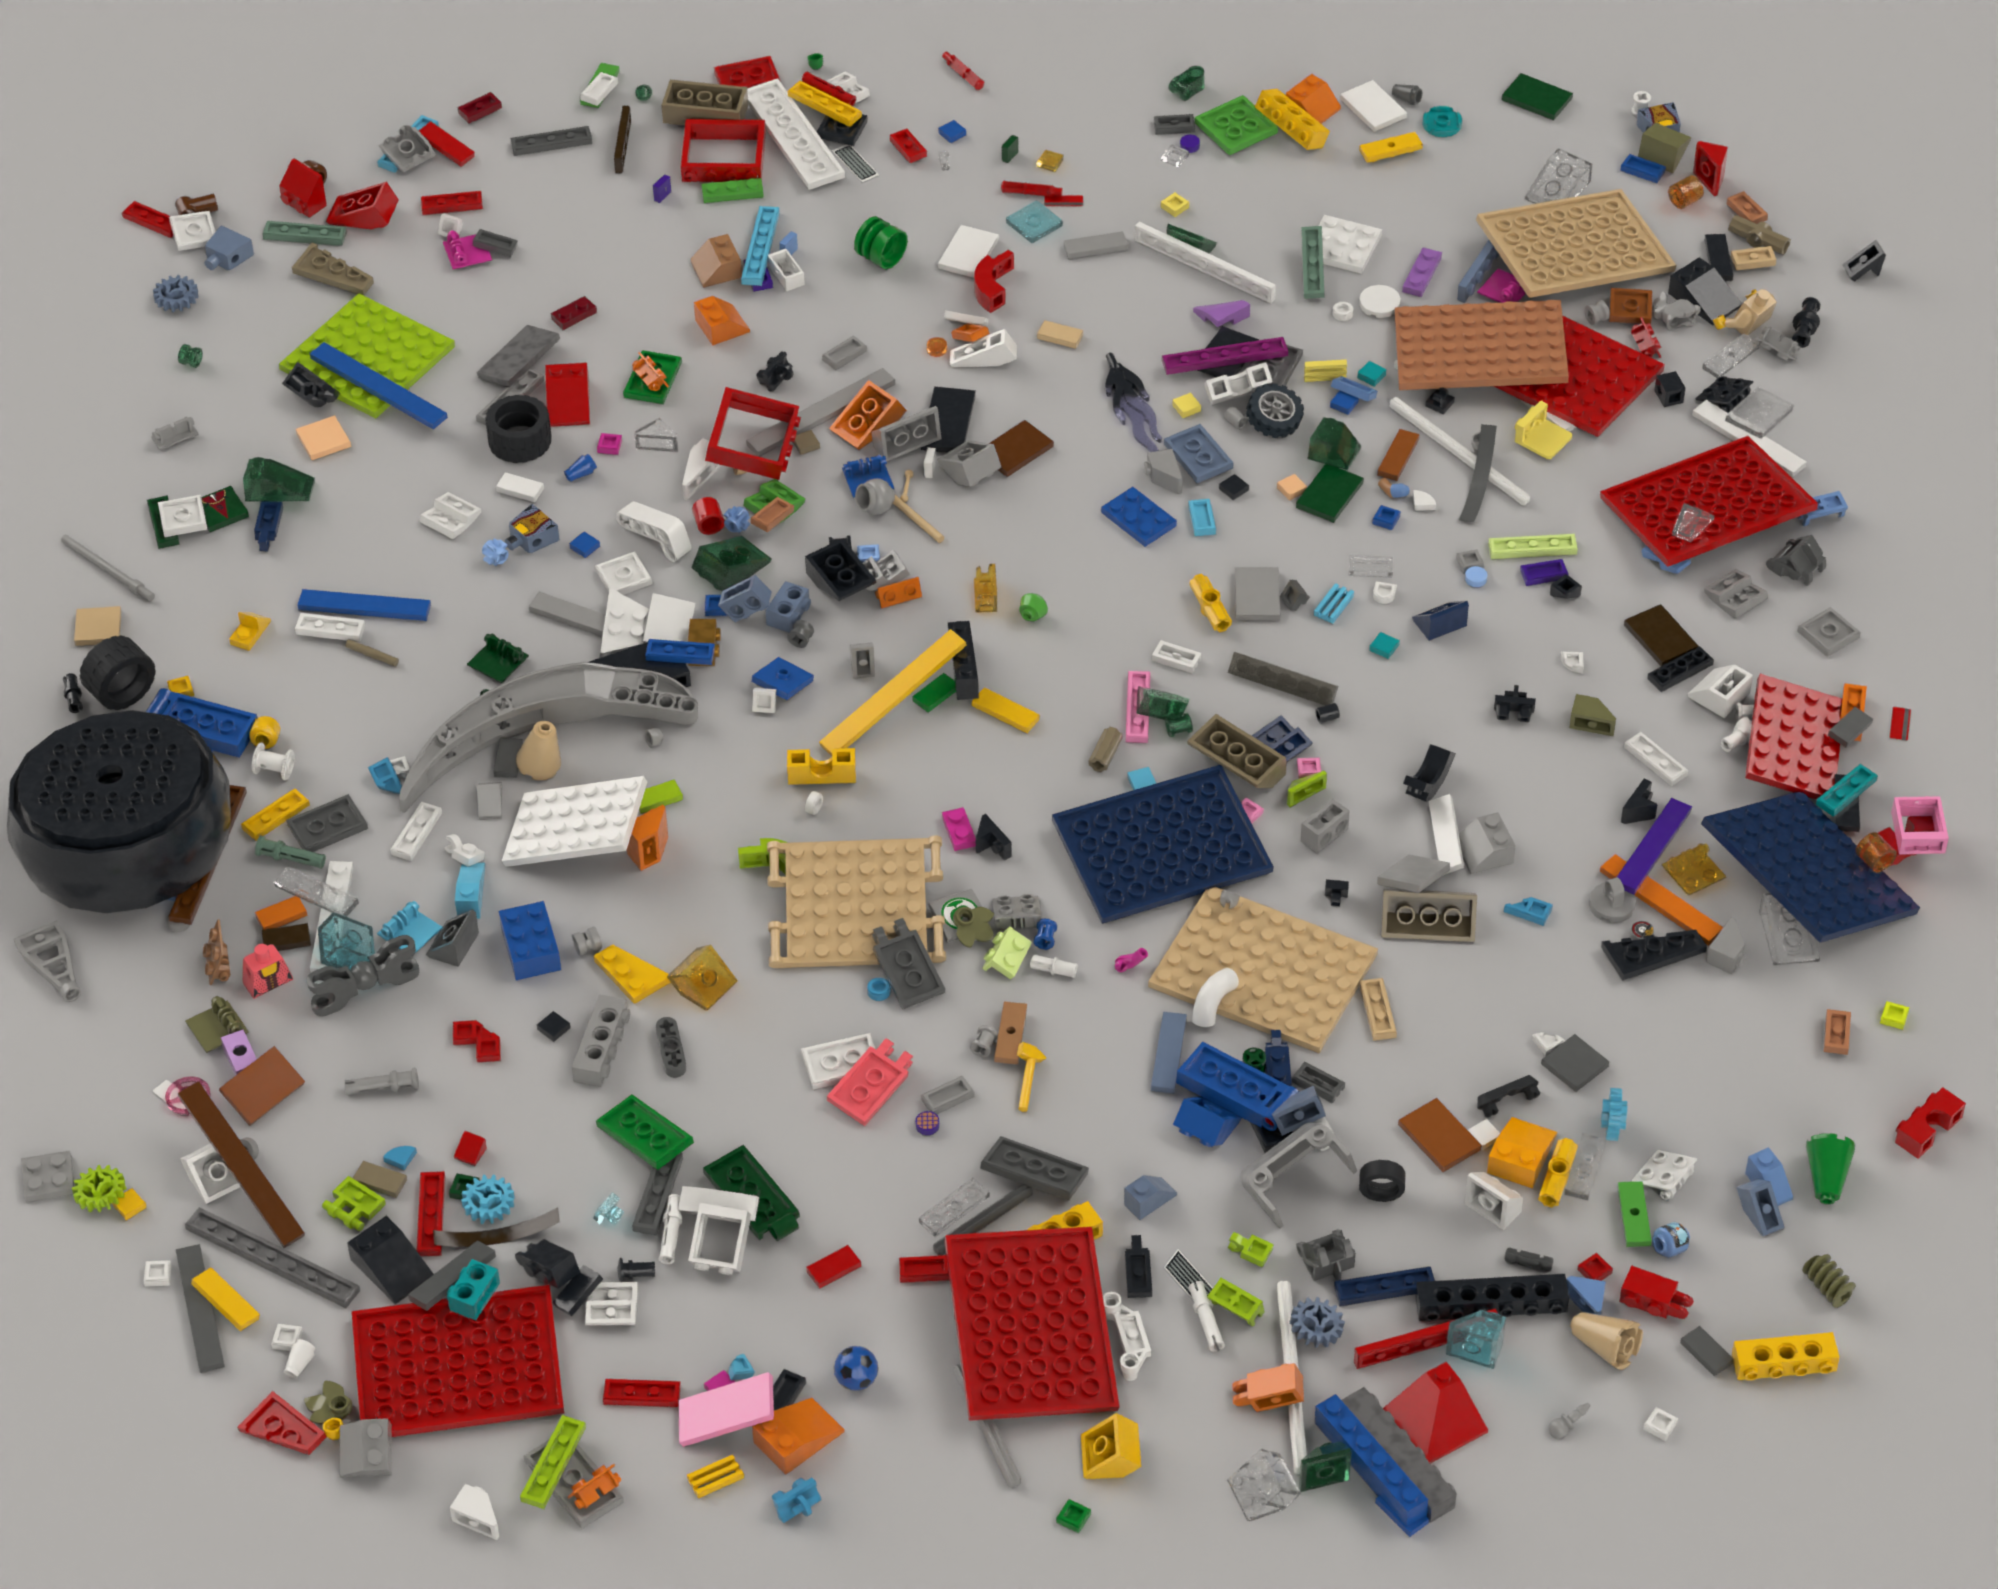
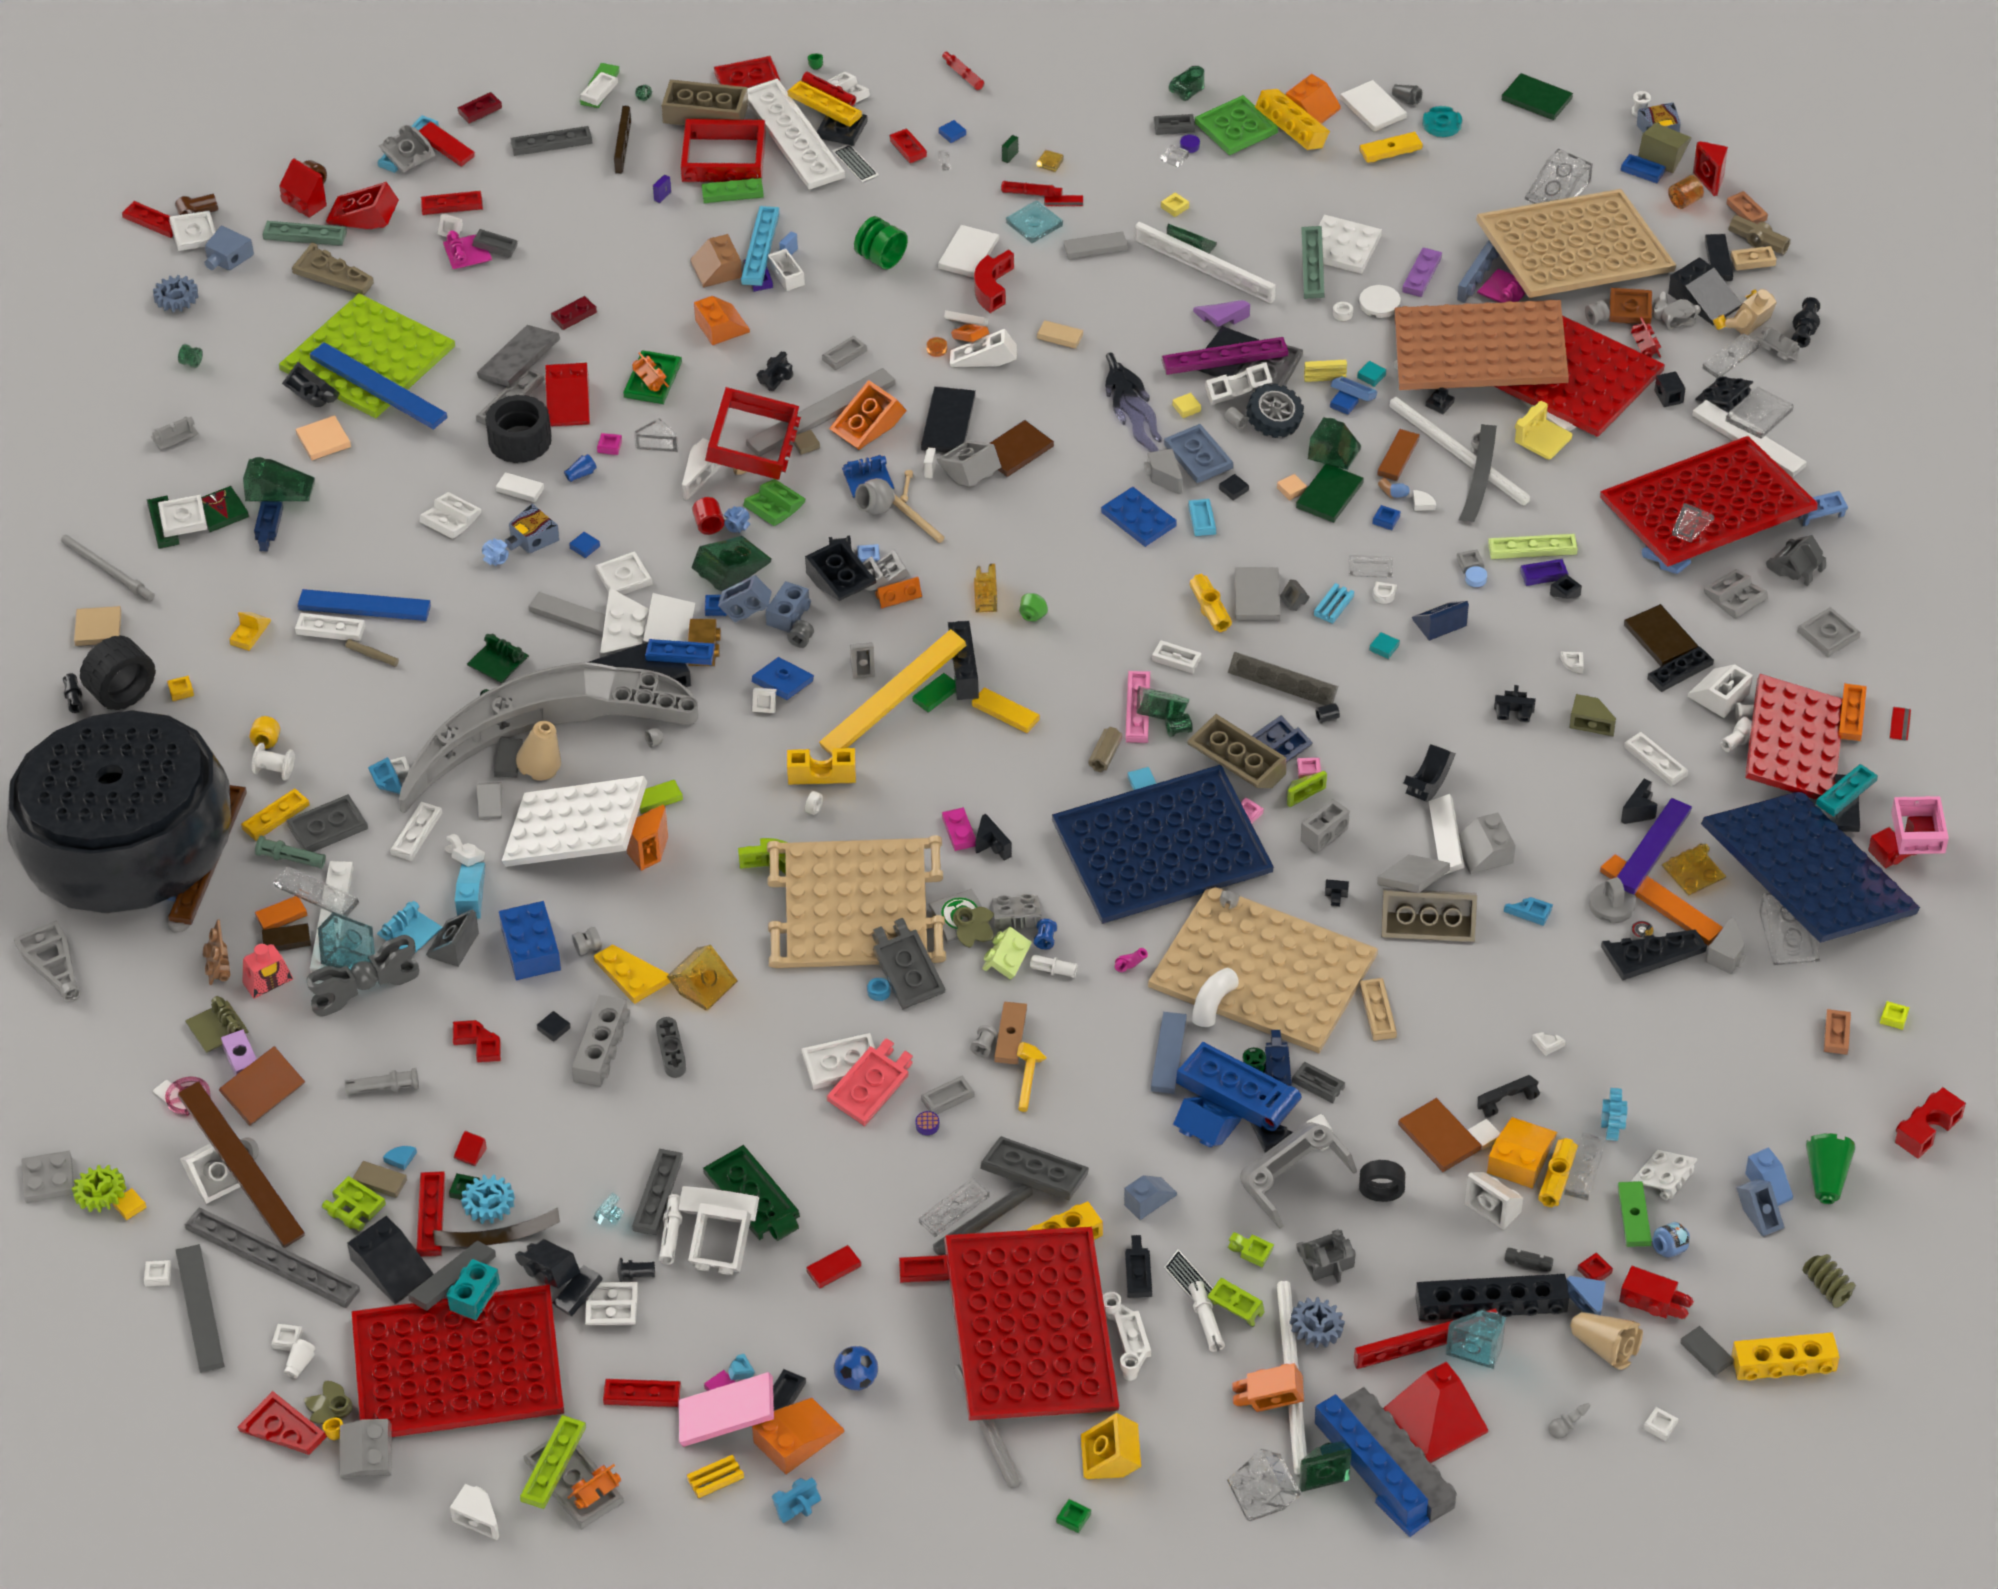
(220, 726): blue hinge -> none
(225, 1299): yellow tile -> none
(644, 1132): green tile -> none
(657, 526): white beam -> none
(772, 514): nougat tile -> none
(907, 434): light grey slope -> none
(1299, 1110): sand blue slope -> none
(1381, 1286): dark blue tile -> none
(1575, 1062): dark grey tile -> none
(1850, 727): dark grey tile -> none
(1868, 259): black slope -> none
(1875, 852): clear orange piece -> none

